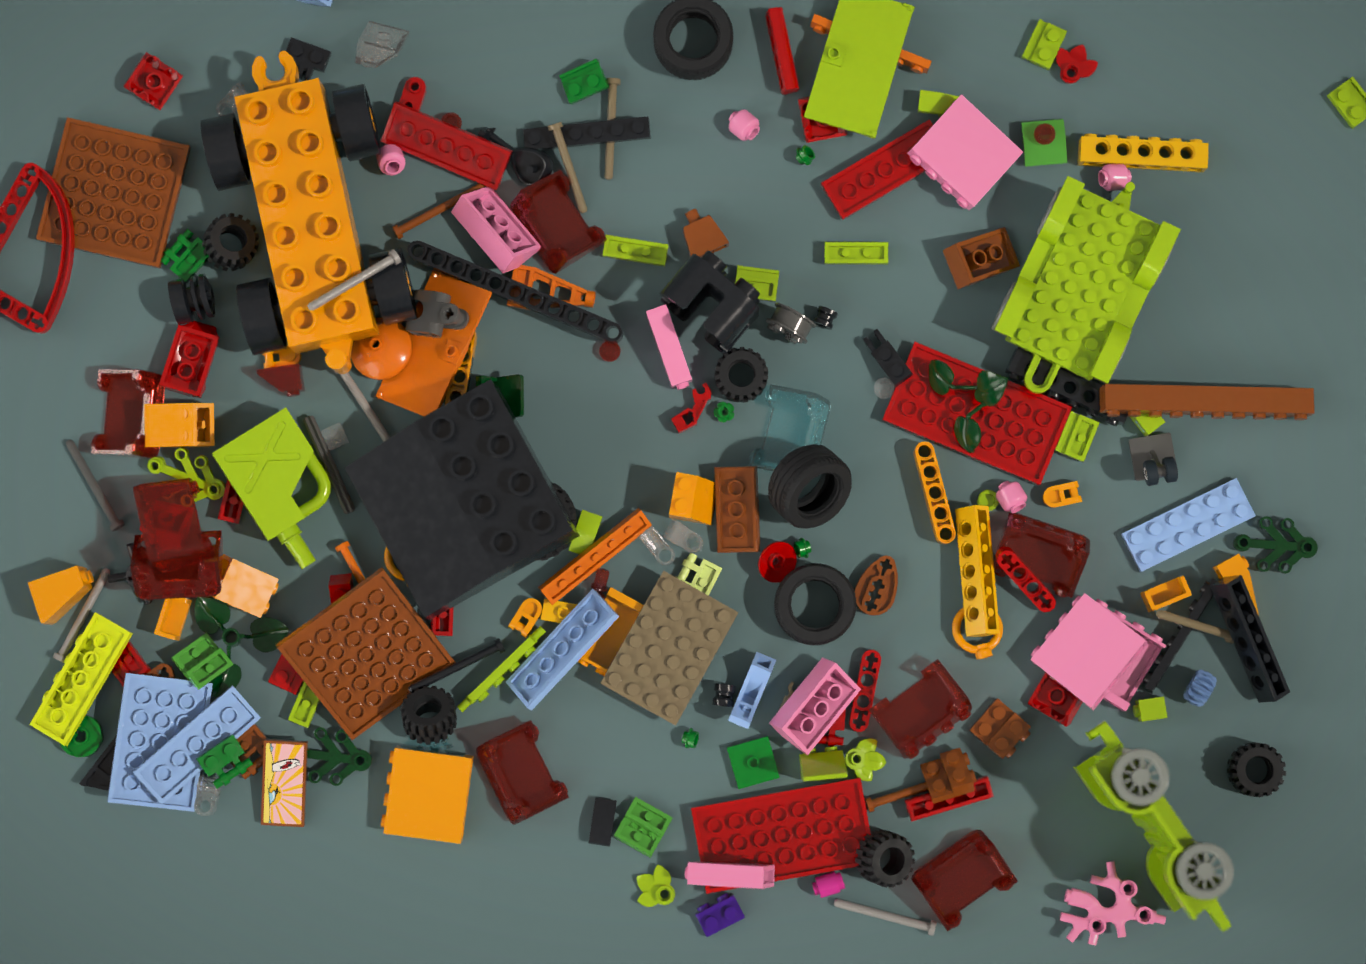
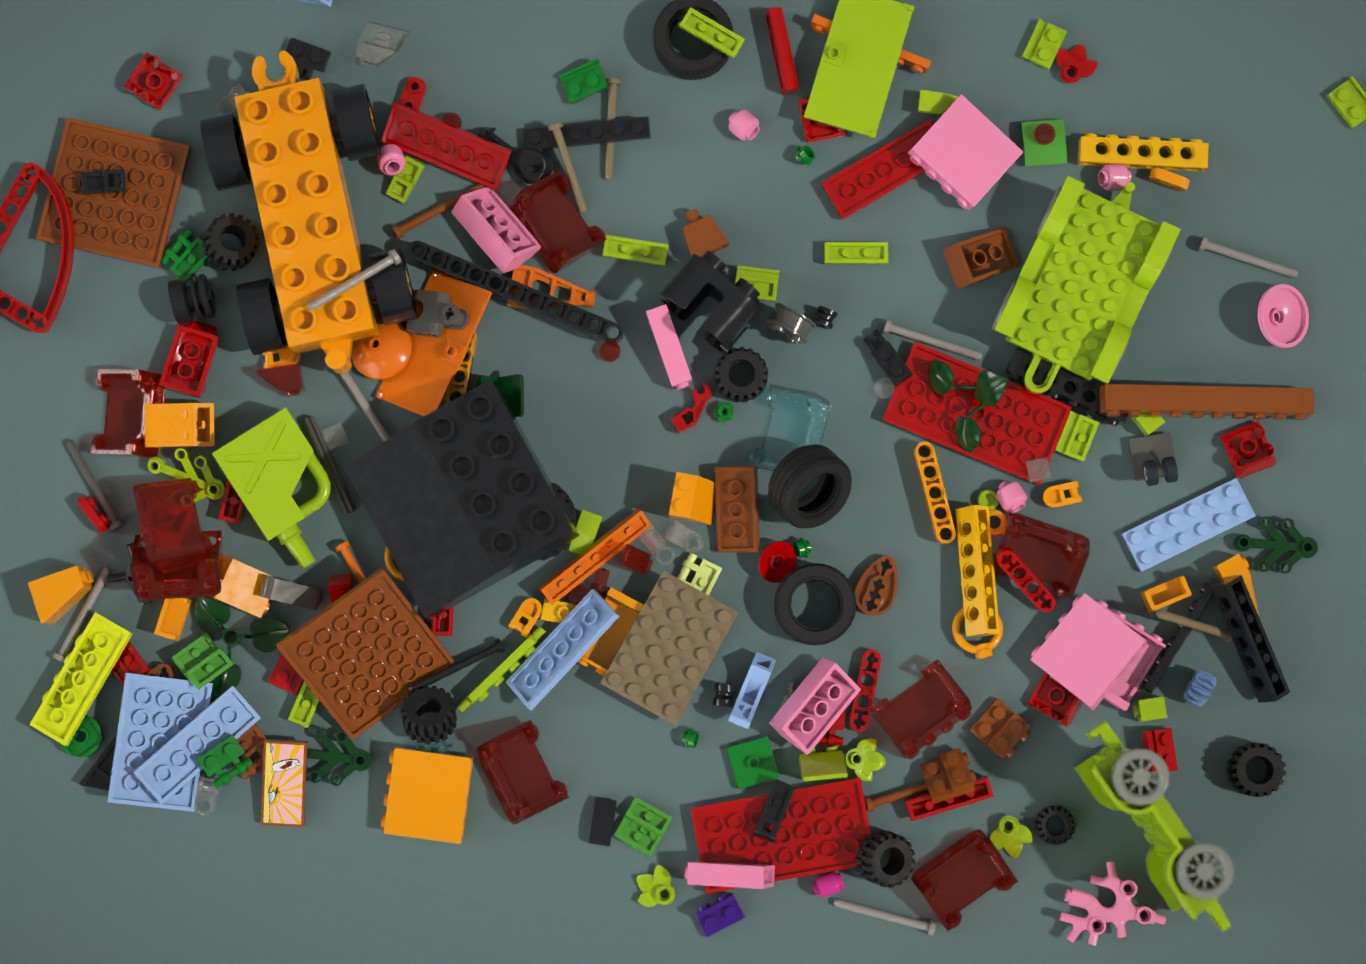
(99, 520): none -> red plate
(103, 182): none -> black slope
(290, 592): none -> dark grey beam
(404, 182): none -> lime slope
(577, 594): none -> clear red plate
(636, 560): none -> clear red slope
(712, 33): none -> lime plate
(774, 809): none -> black plate
(889, 327): none -> light grey bar
(1002, 519): none -> light orange piece
(1012, 839): none -> lime plate
(1038, 470): none -> clear tile
(1067, 831): none -> black tyre
(1161, 743): none -> red plate
(1169, 179): none -> light orange beam
(1205, 244): none -> light grey bar
(1248, 449): none -> red slope
(1283, 316): none -> bright pink dish

